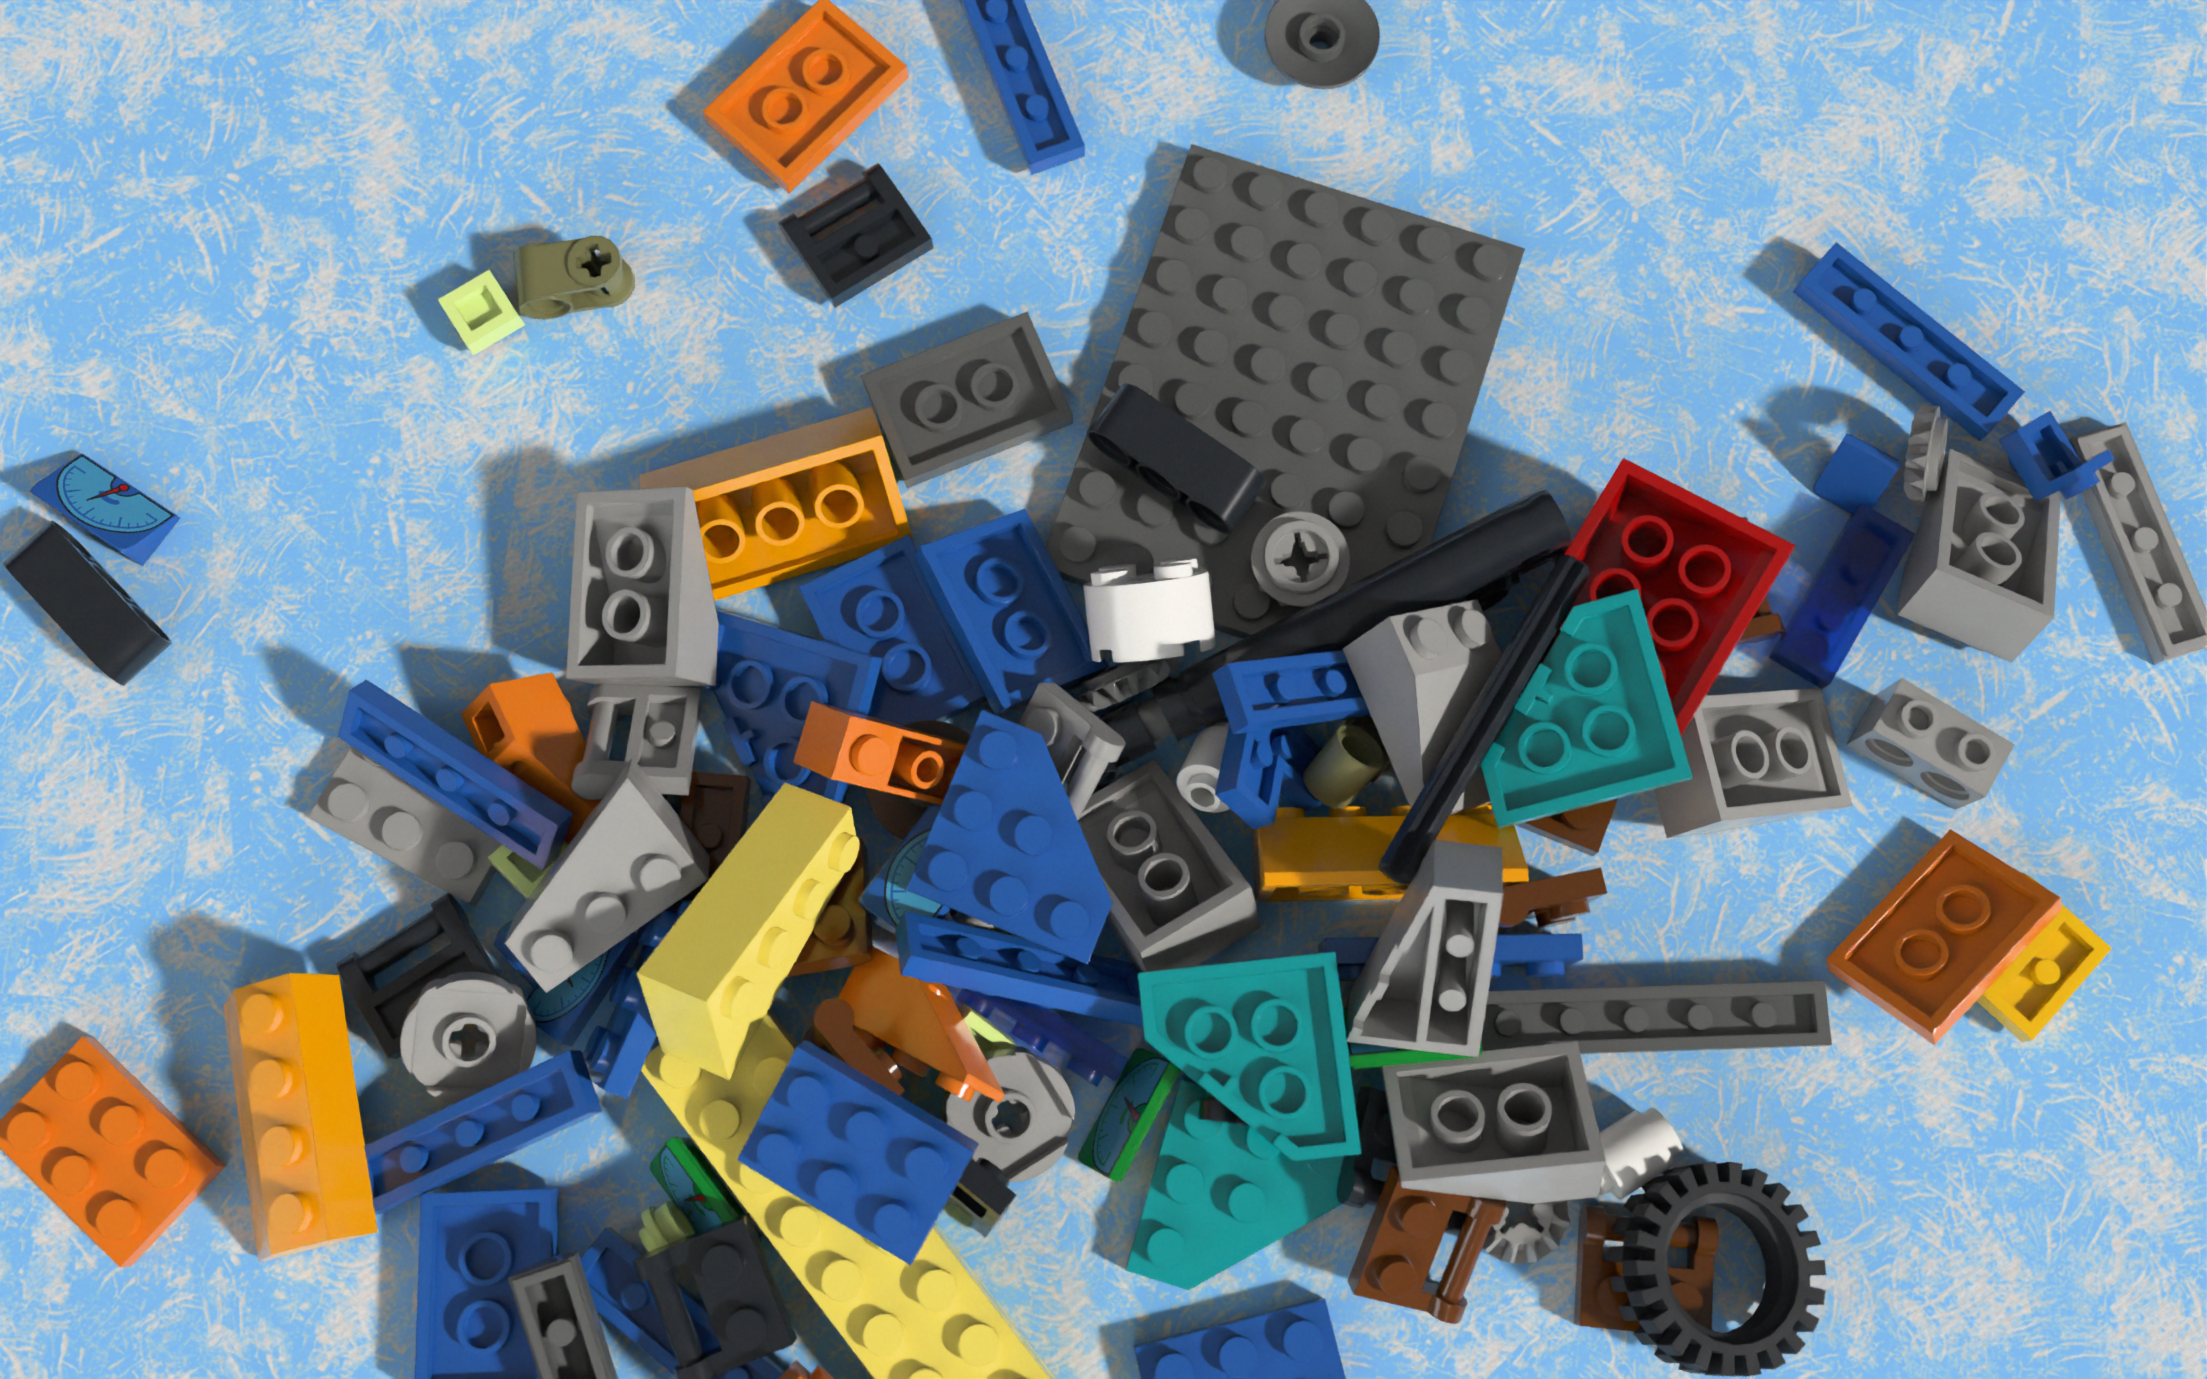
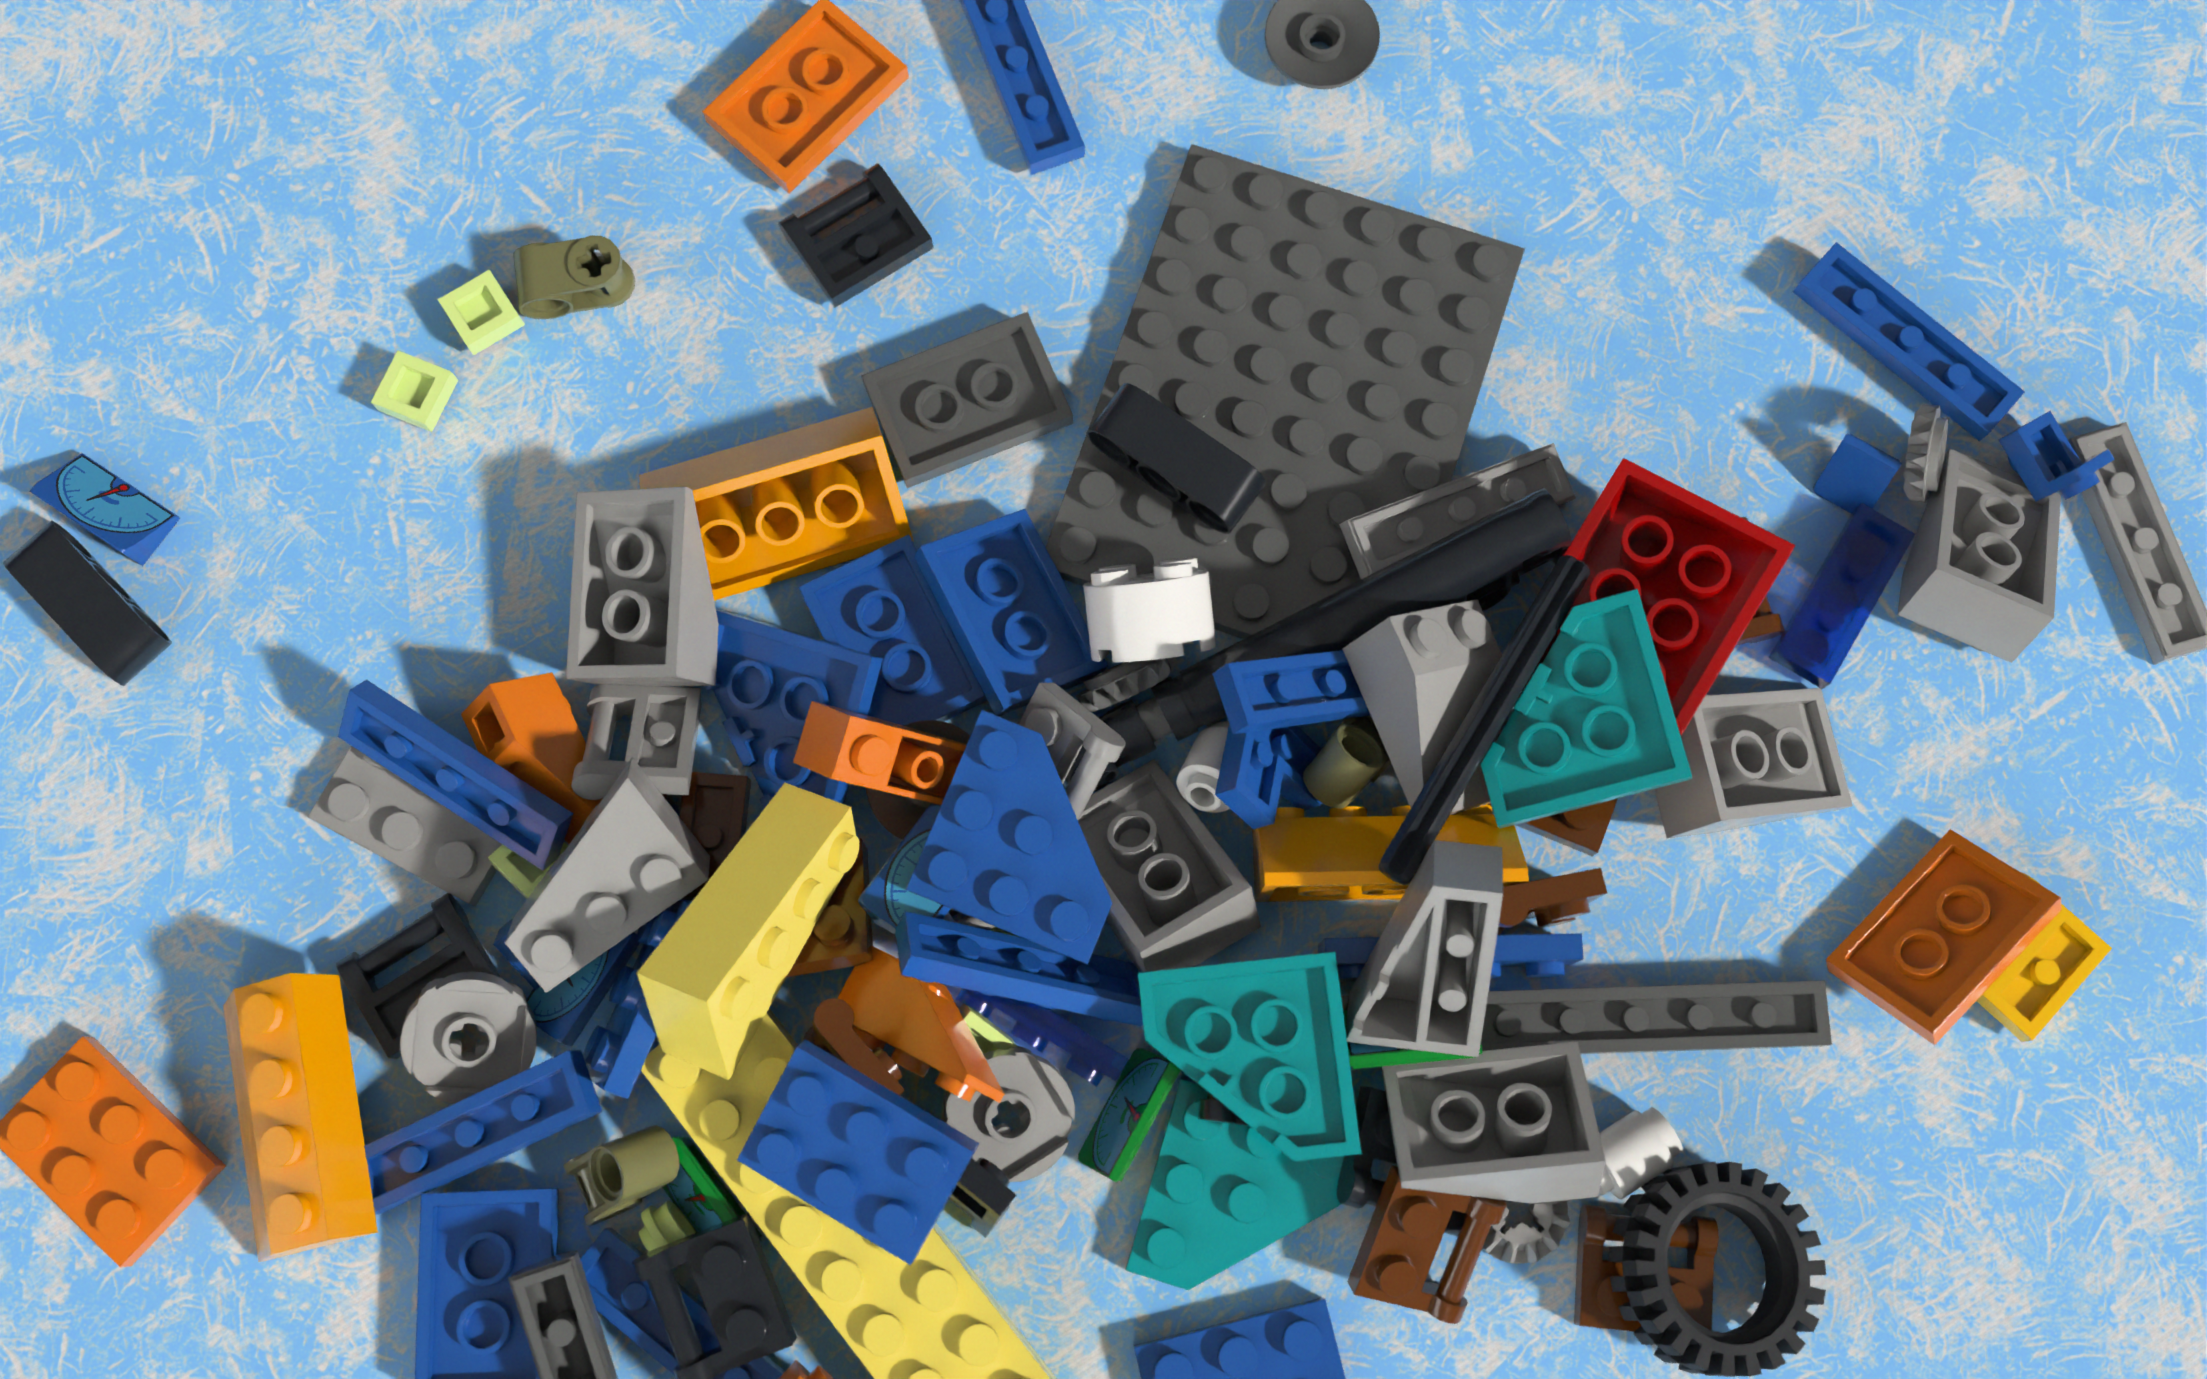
(414, 391): none -> yellowish green plate
(624, 1172): none -> olive piece
(1318, 539): light grey gear -> none
(1419, 520): none -> light grey tile
(1930, 744): light grey brick -> none

